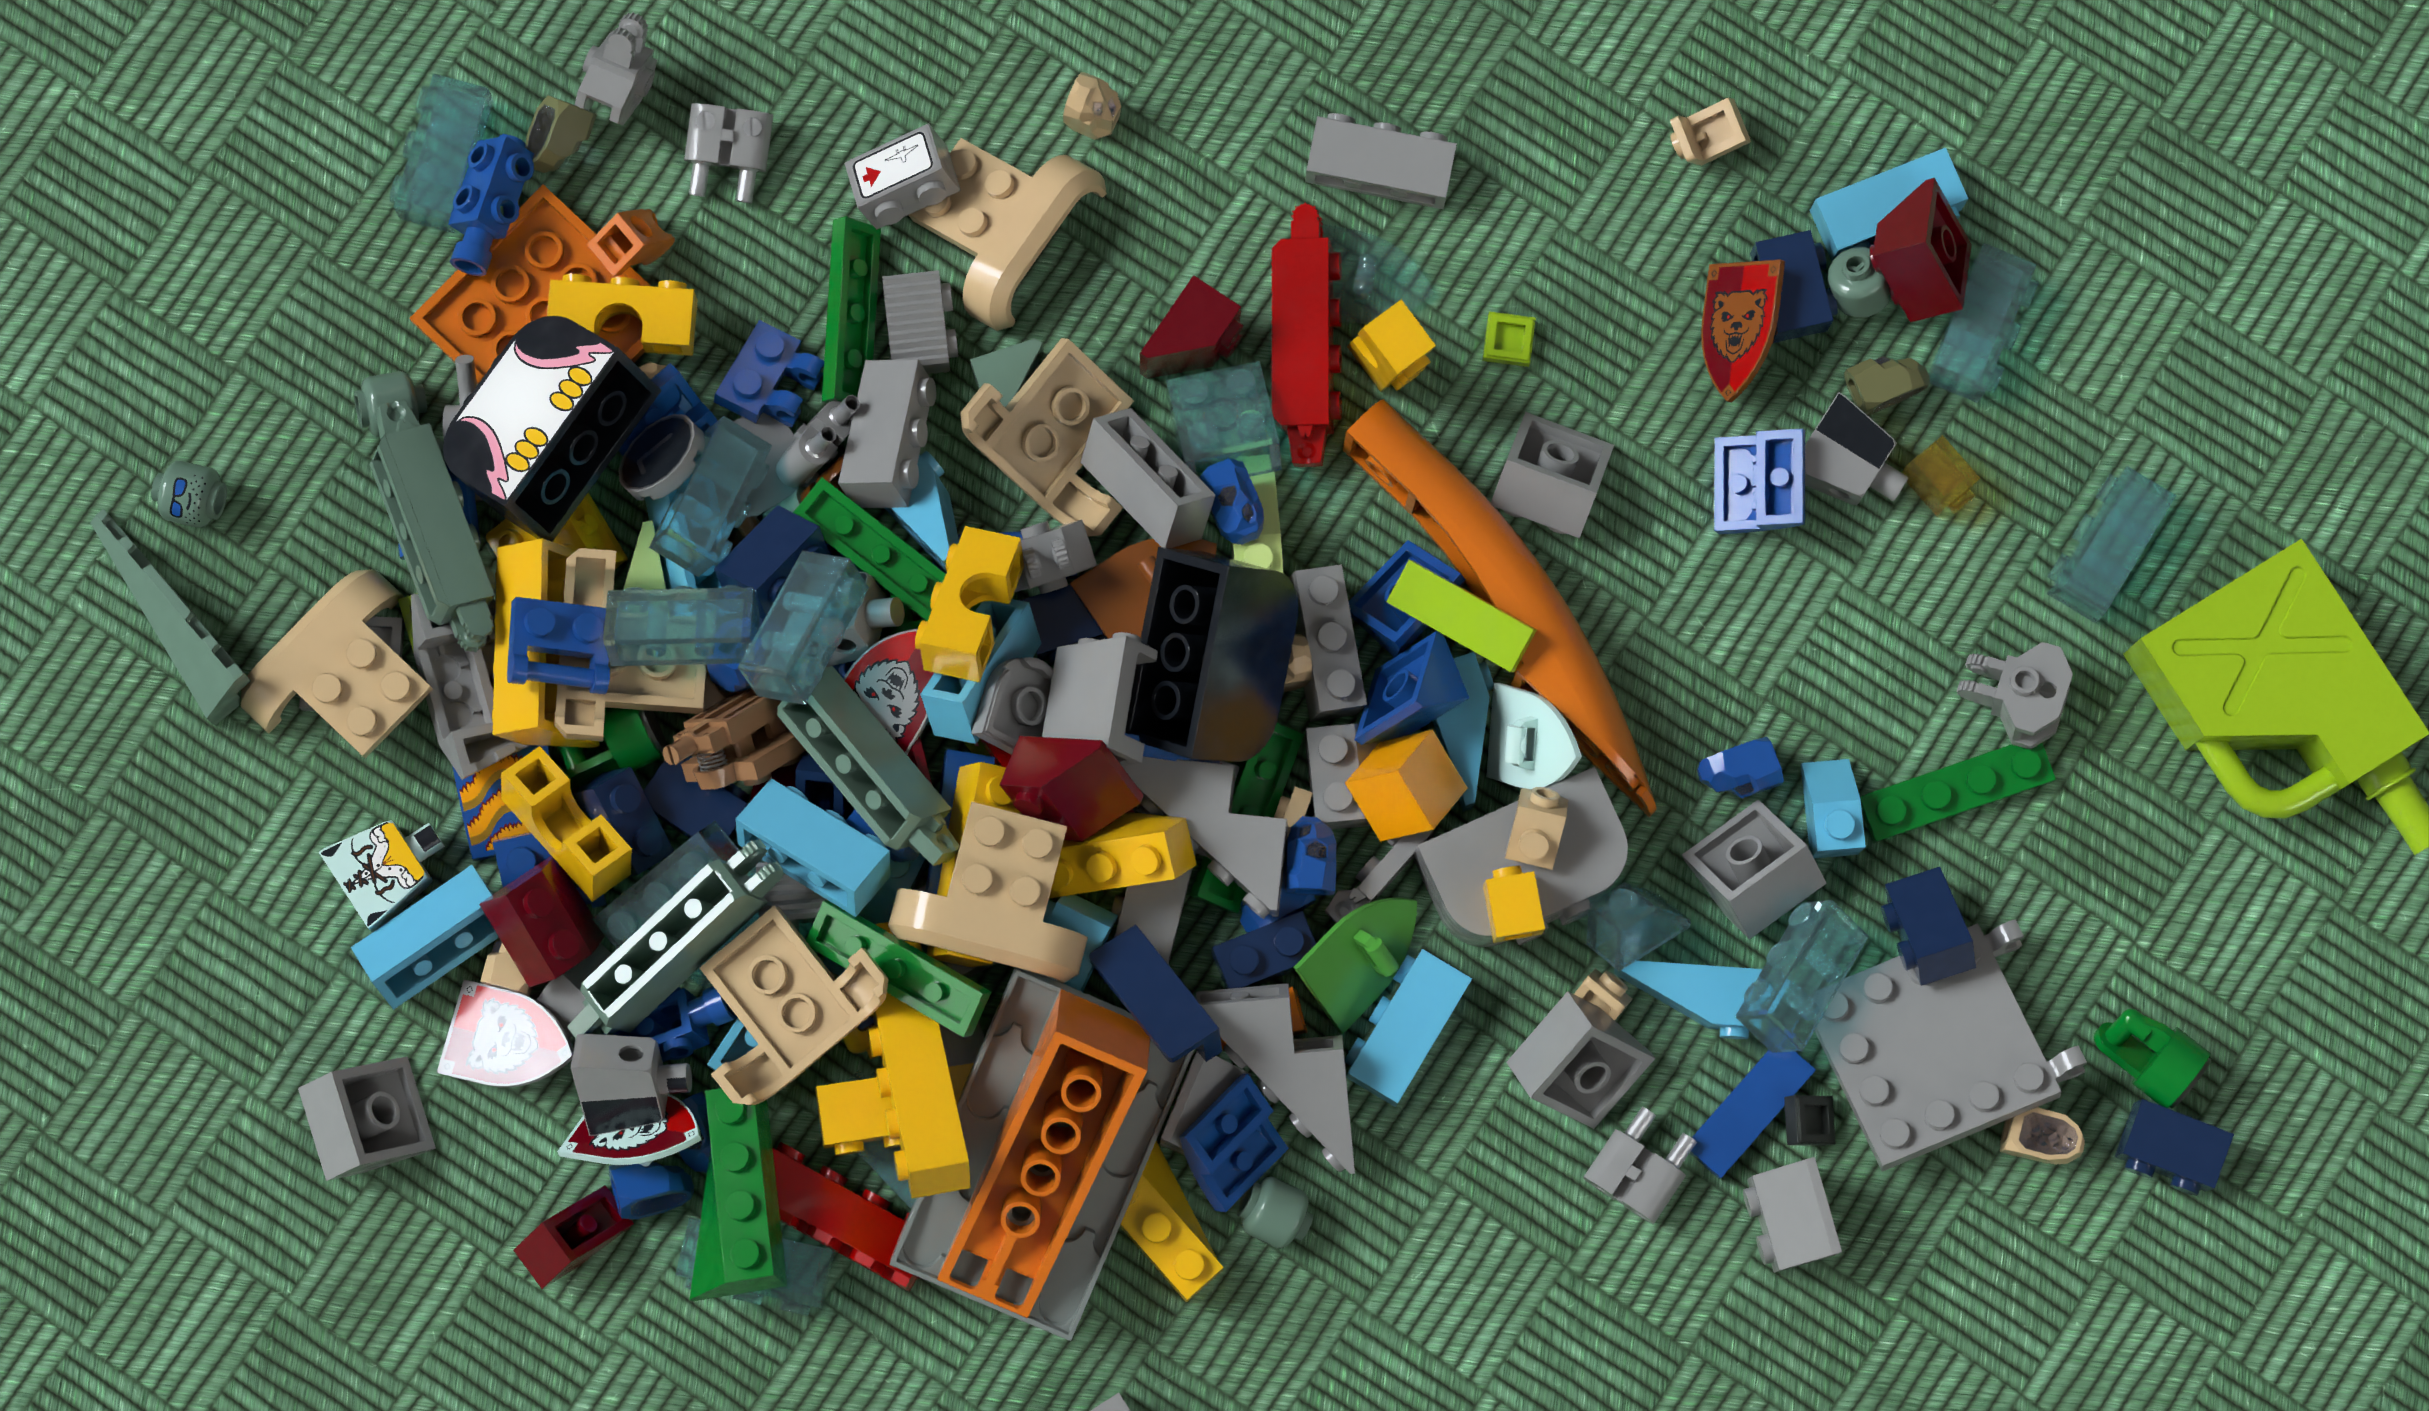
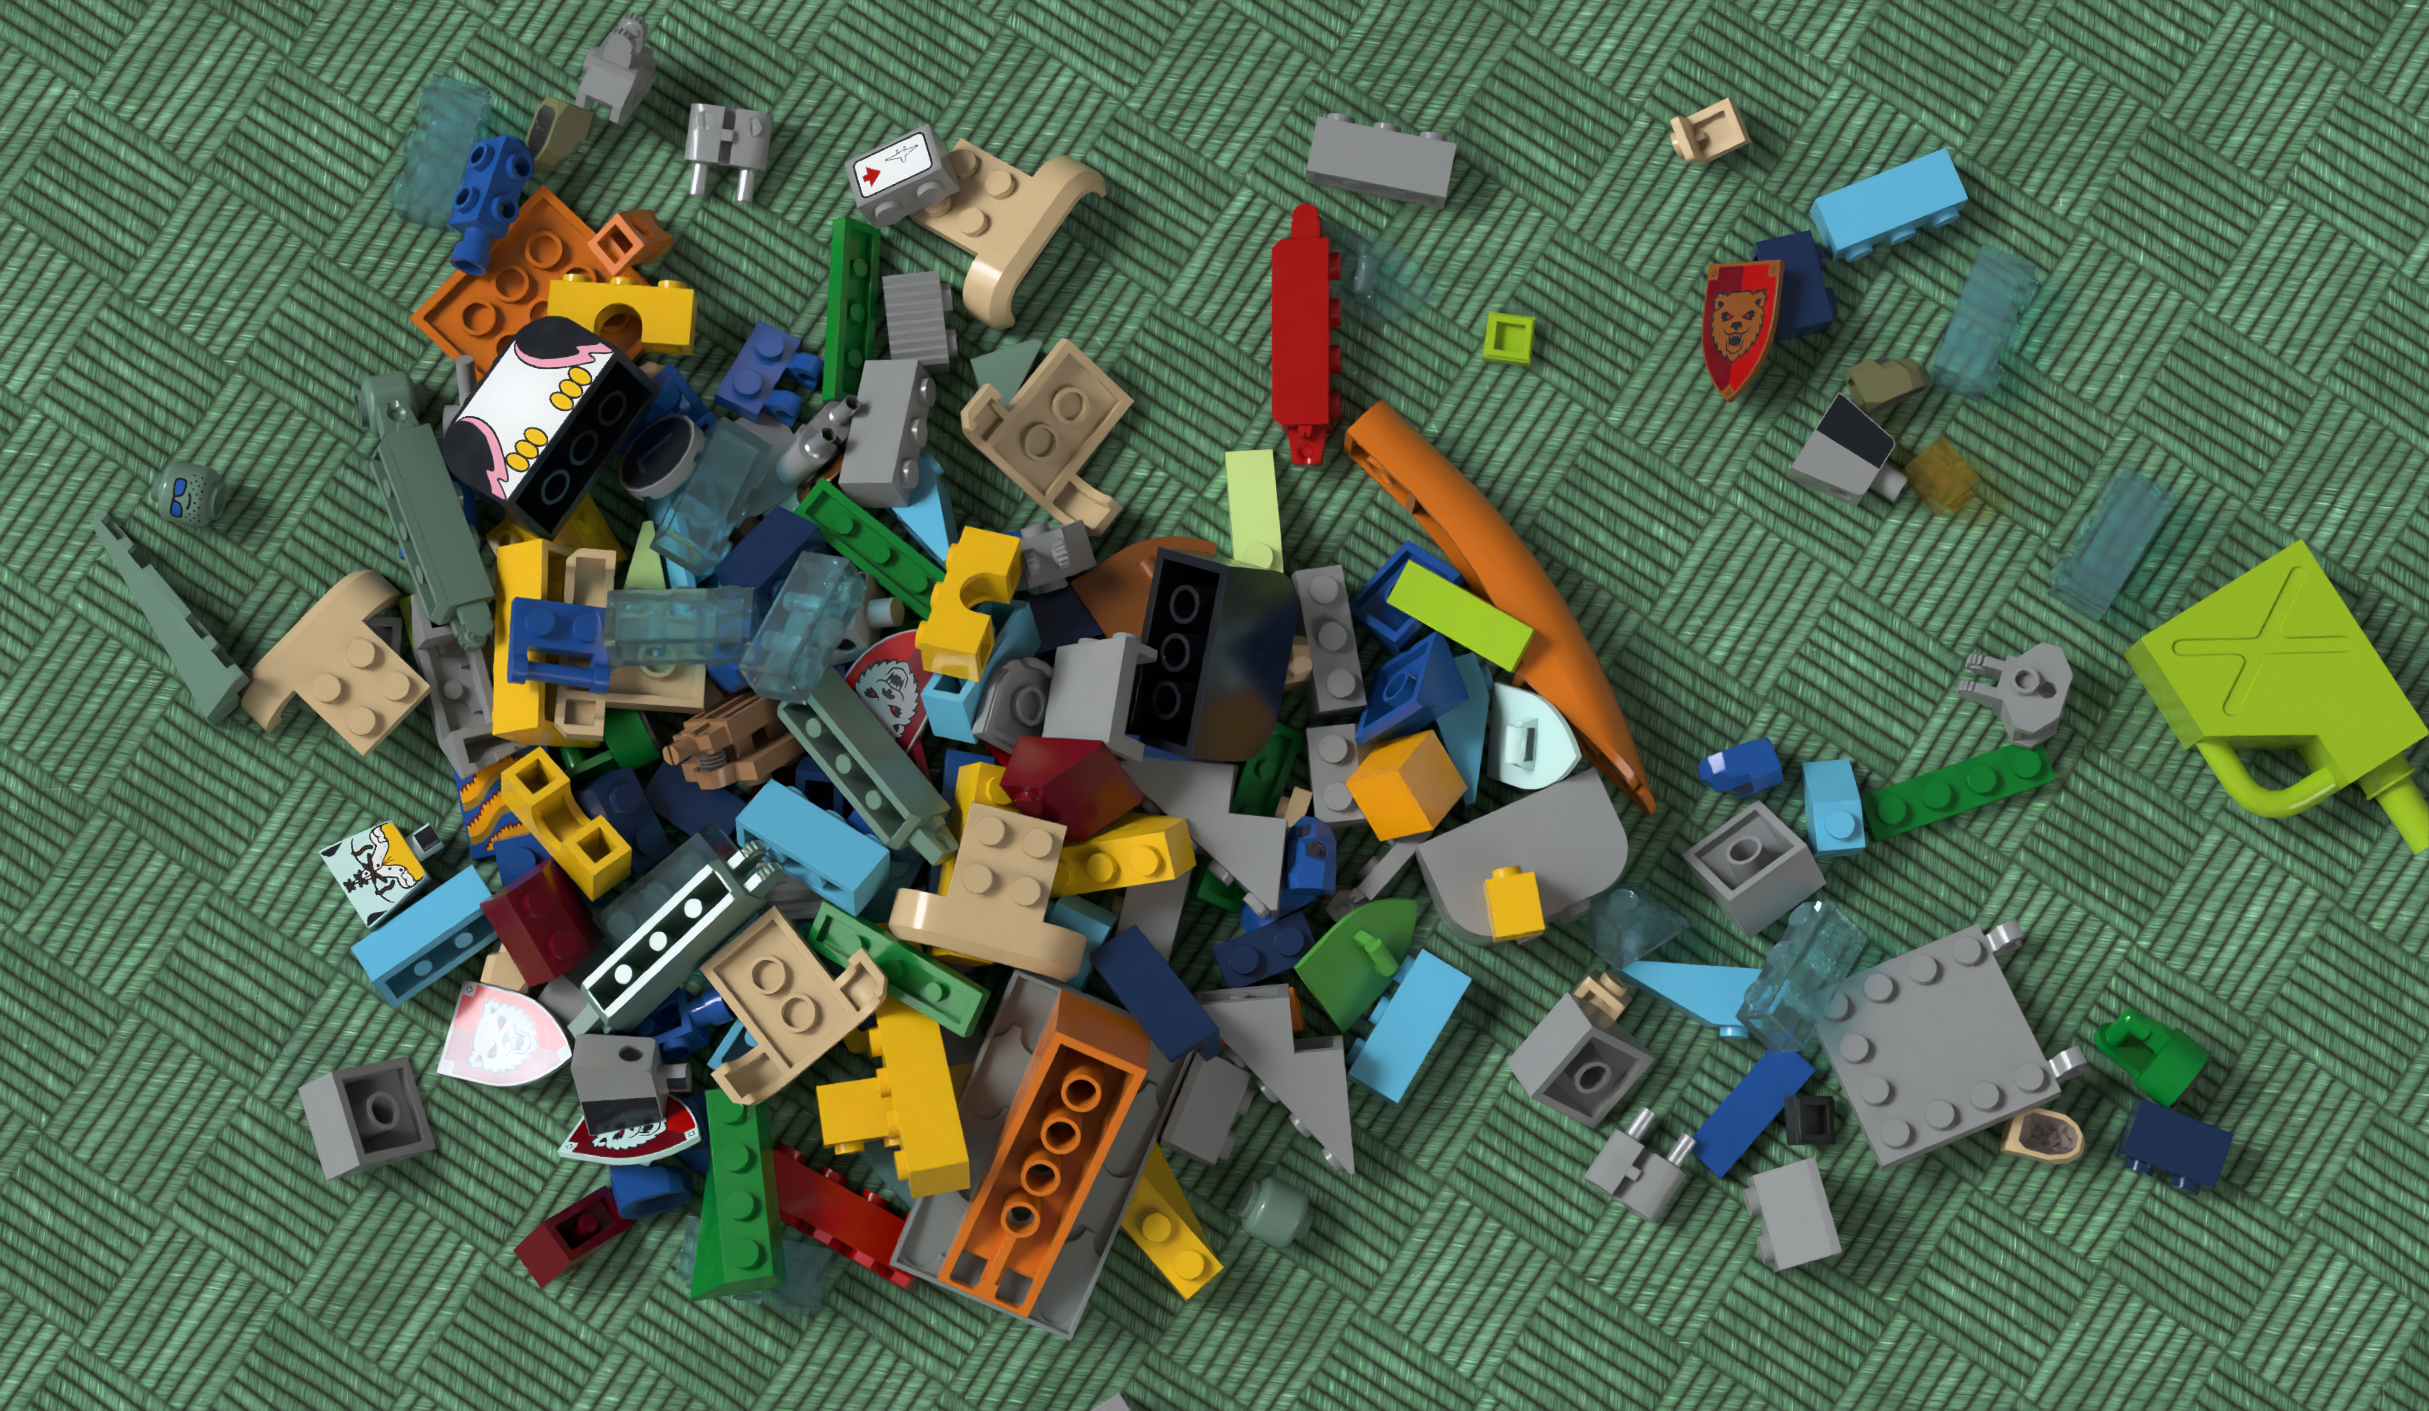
(1092, 107): tan rock -> none
(1147, 478): light grey brick -> none
(1193, 332): dark red slope -> none
(1225, 417): clear light blue brick -> none
(1232, 1143): blue slope -> none
(1236, 502): blue rock -> none
(1392, 347): yellow arch -> none
(1537, 827): tan bracket -> none
(1552, 475): light grey slope -> none
(1759, 481): slope -> none
(1857, 285): sand green head -> none
(1923, 254): dark red slope -> none
(1929, 926): dark blue brick -> none

